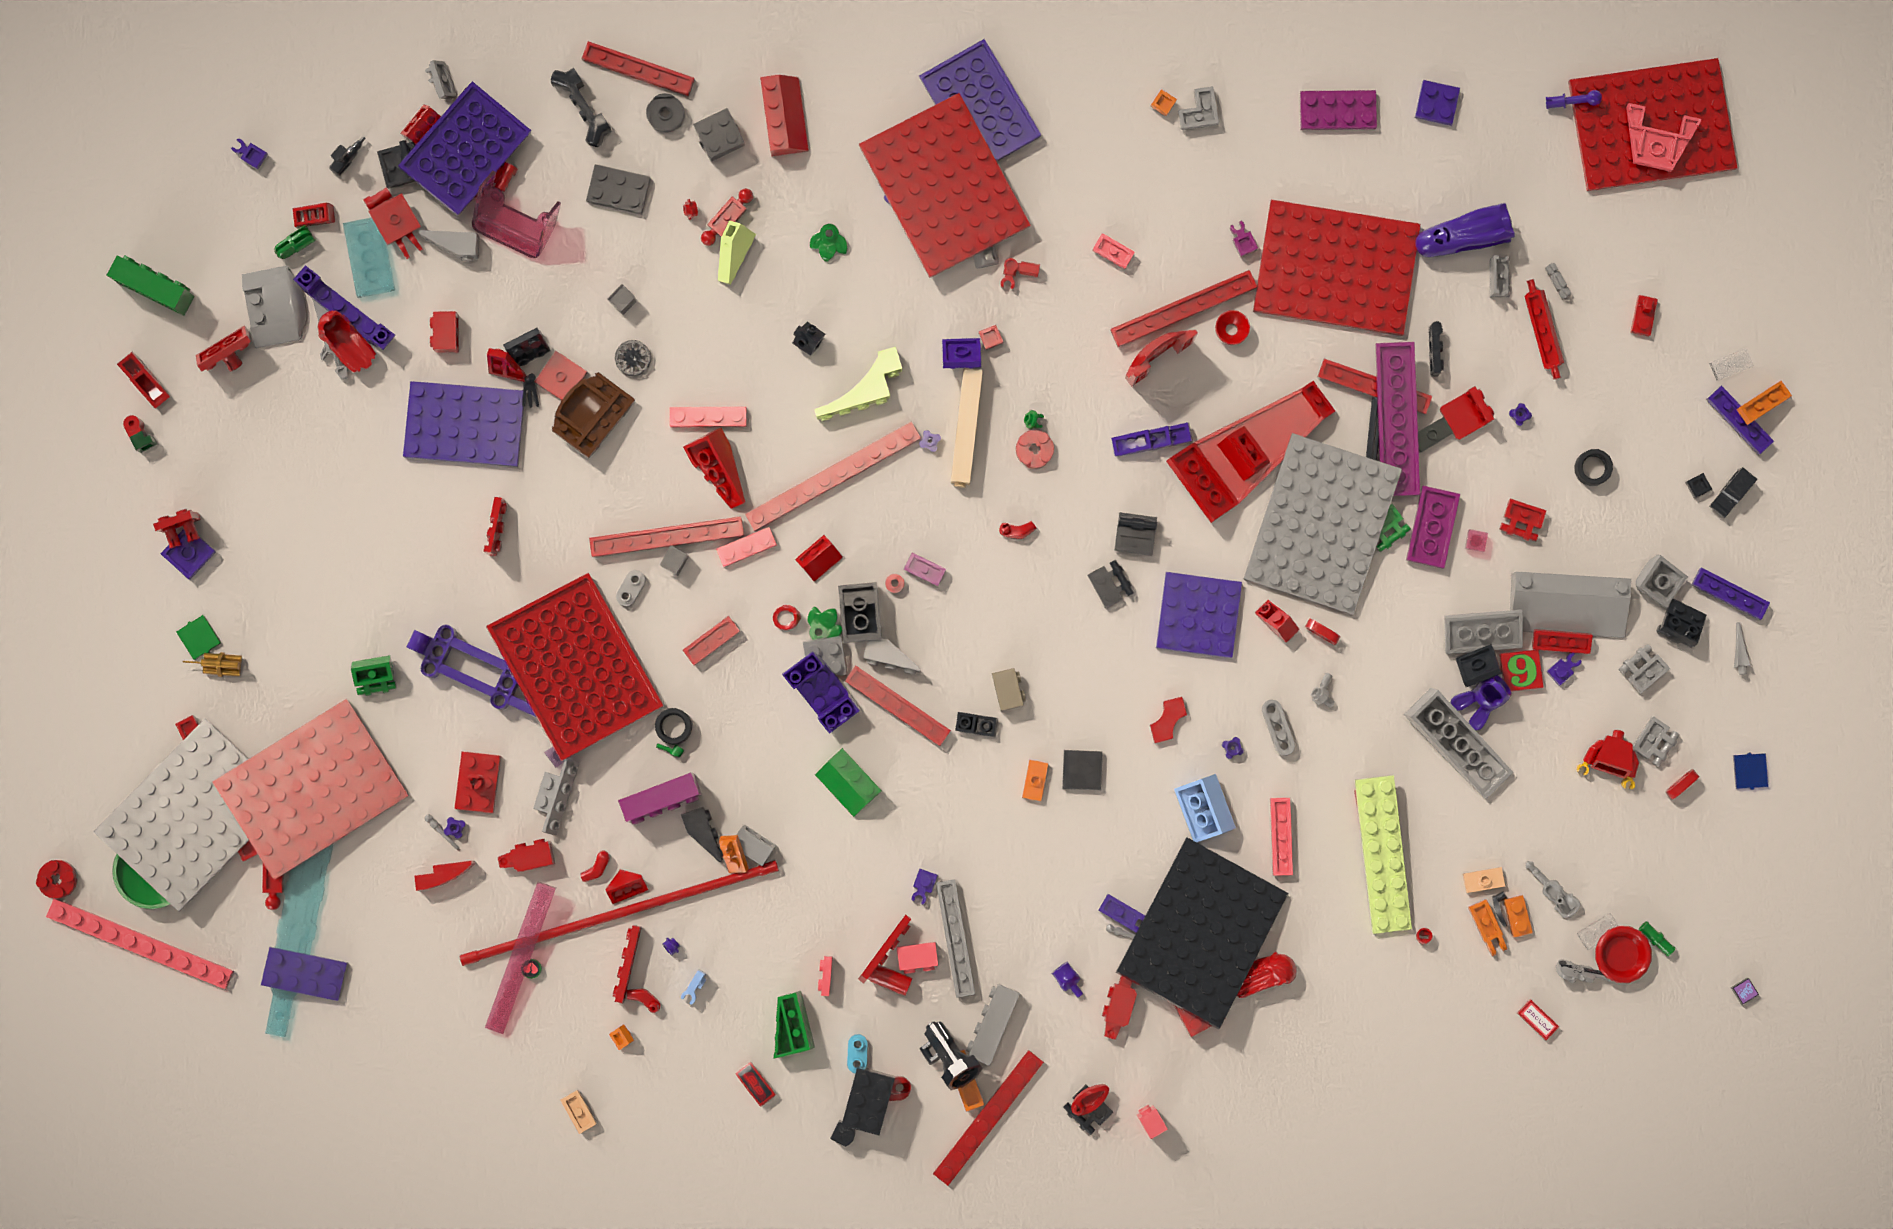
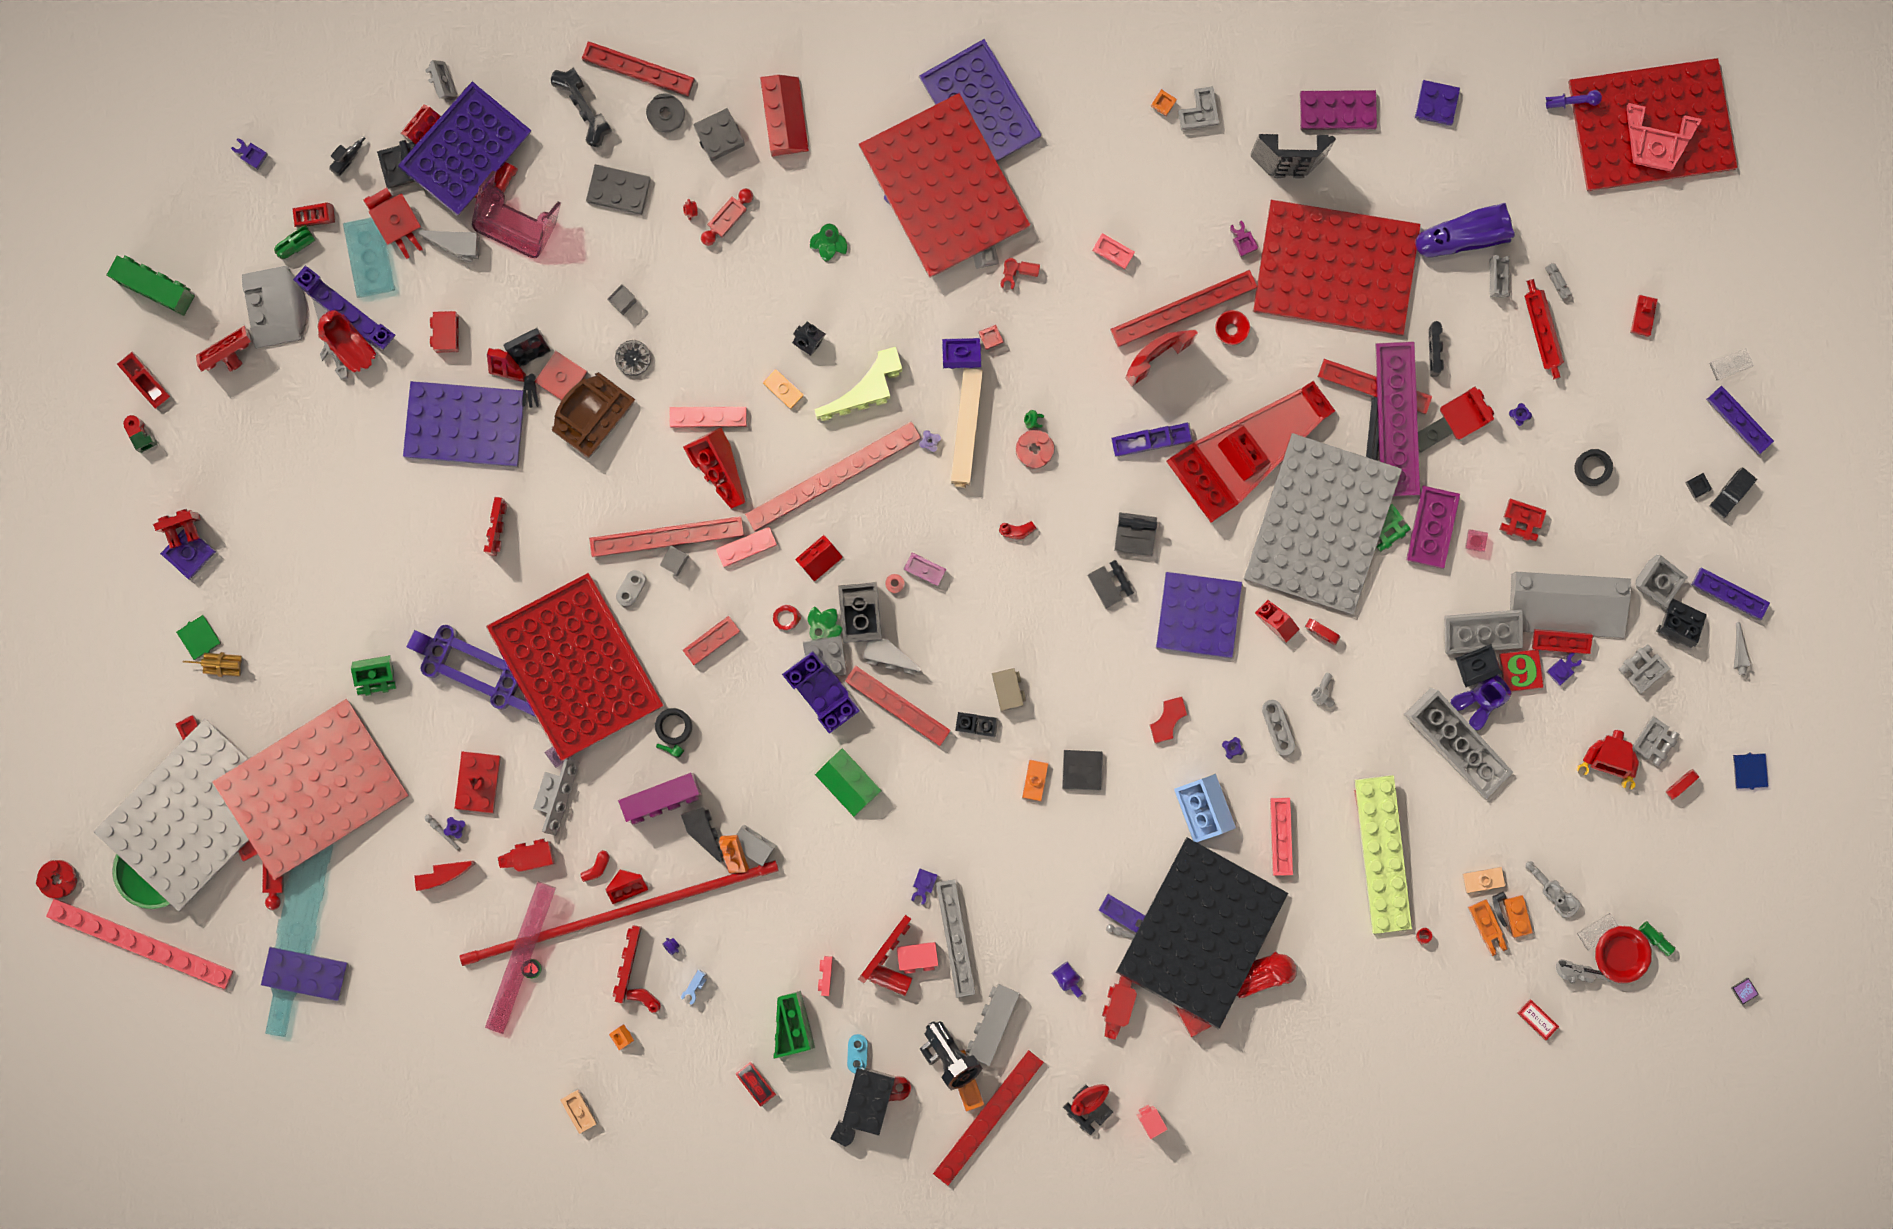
(733, 249): yellowish green slope -> none
(783, 389): none -> light orange plate
(1288, 161): none -> black slope
(1764, 402): orange plate -> none

